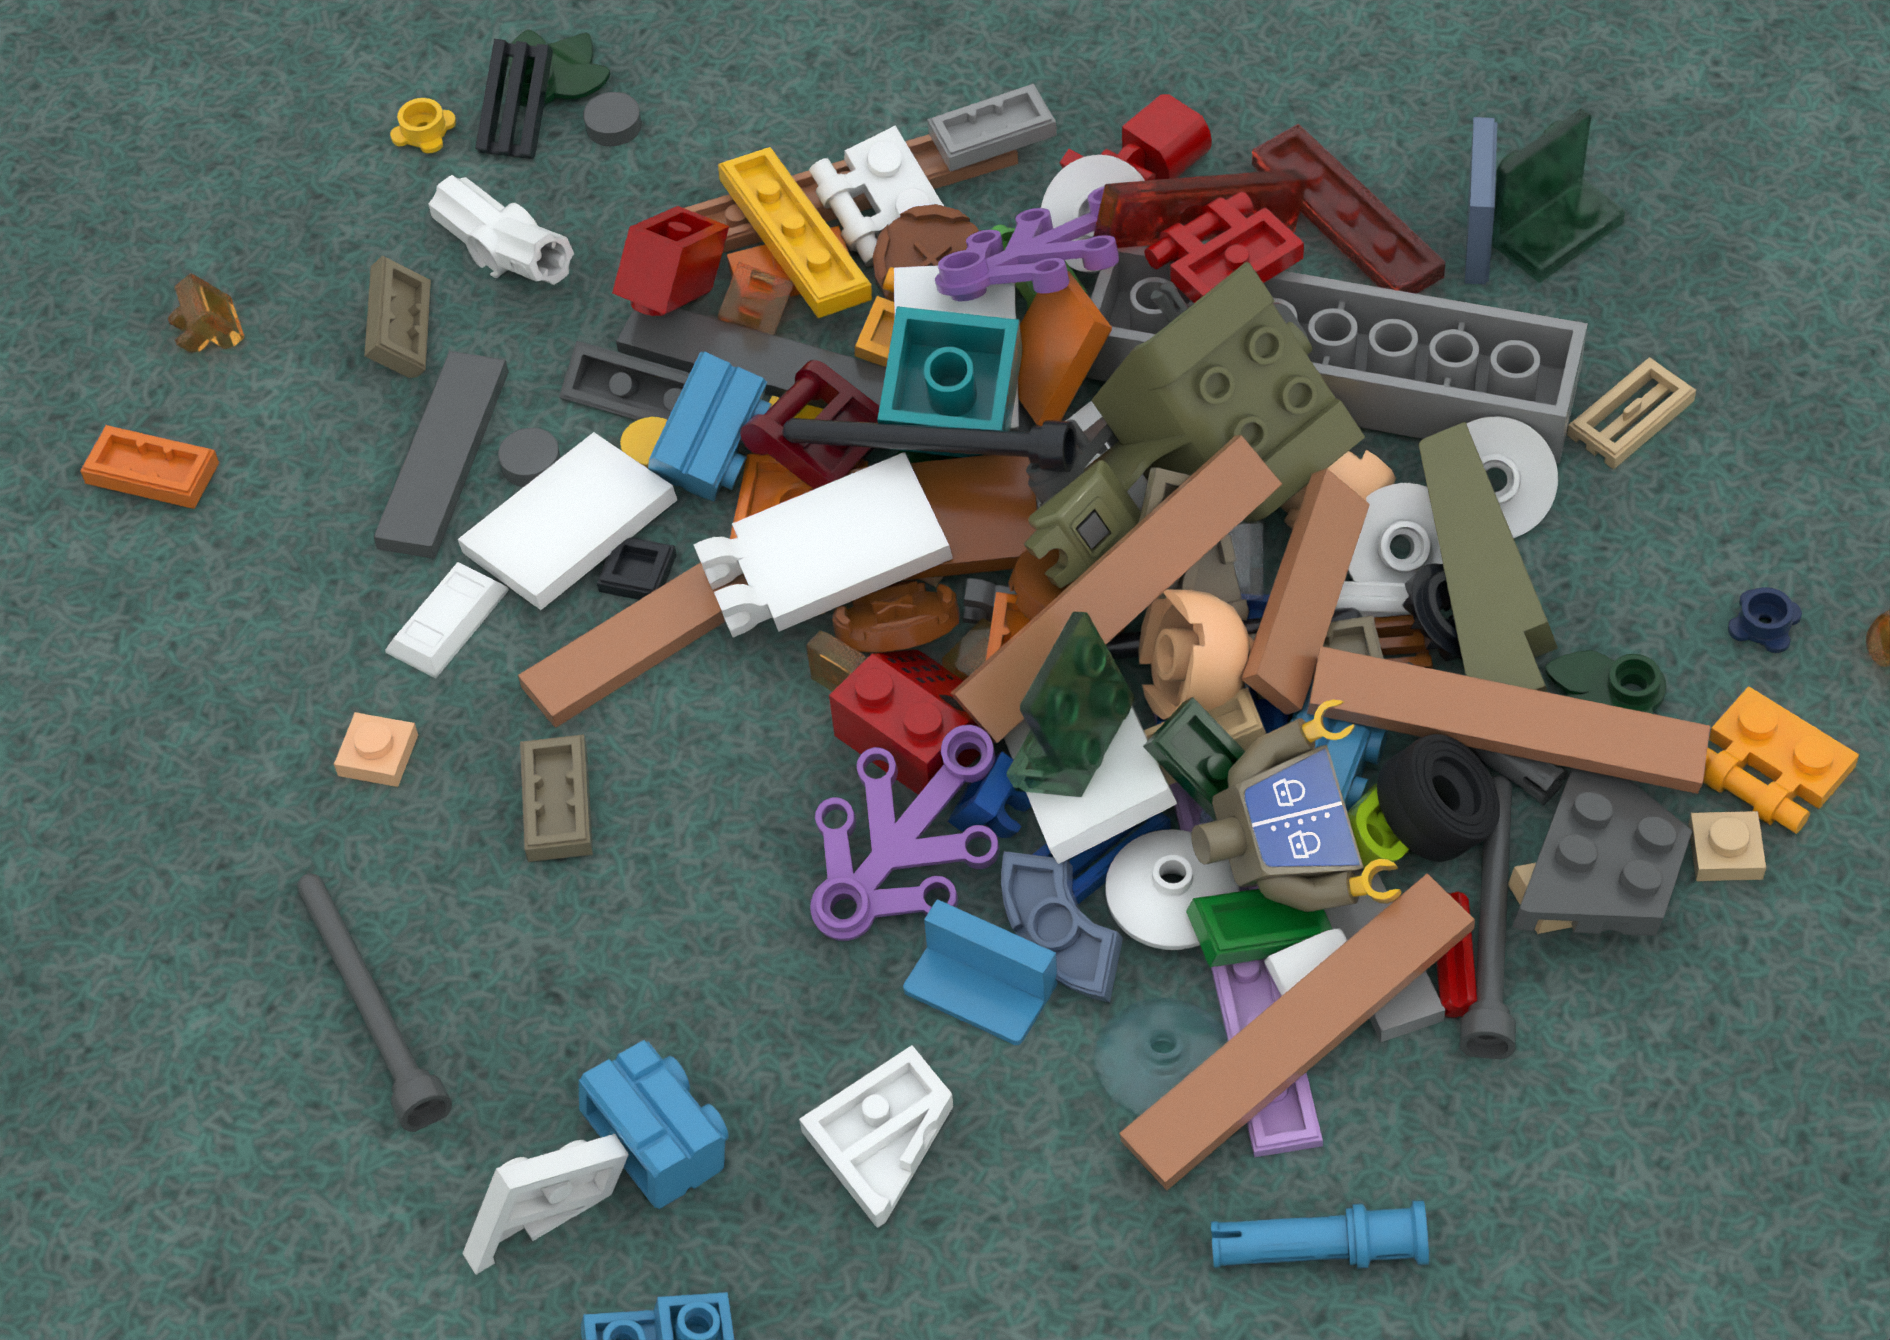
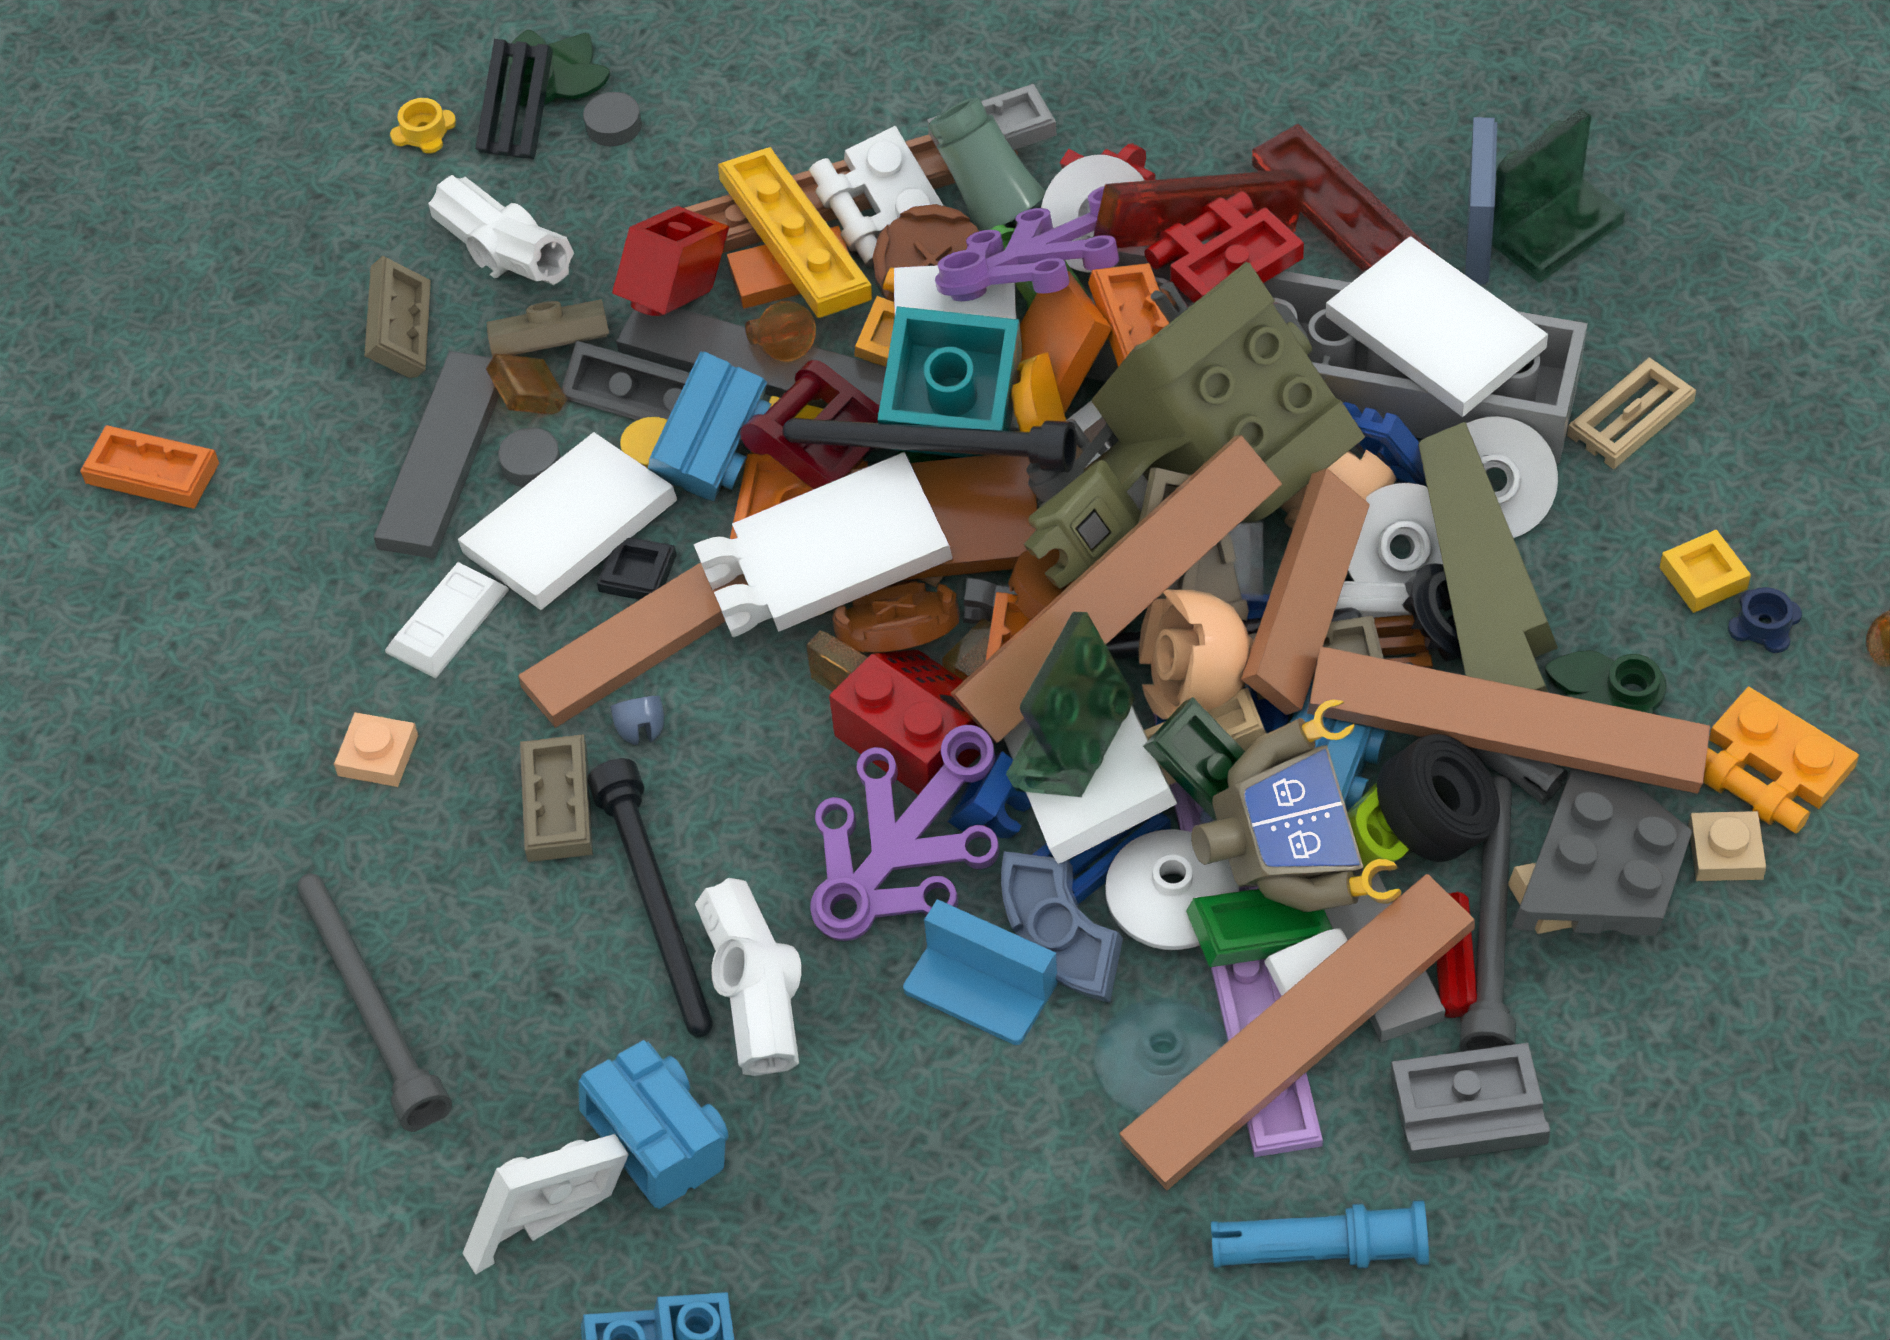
(205, 315): clear orange tile -> none
(526, 384): none -> clear orange tile
(547, 327): none -> dark tan plate
(618, 791): none -> black piece
(636, 713): none -> sand blue hinge
(755, 299): clear orange tile -> none
(755, 975): none -> white piece
(783, 331): none -> clear orange plate
(880, 1130): white wing -> none
(984, 165): none -> sand green plant
(1036, 394): none -> light orange tile
(1126, 304): none -> orange plate
(1170, 135): red piece -> none
(1390, 442): none -> blue tile
(1436, 326): none -> white tile
(1469, 1102): none -> flat silver plate
(1705, 571): none -> yellow plate

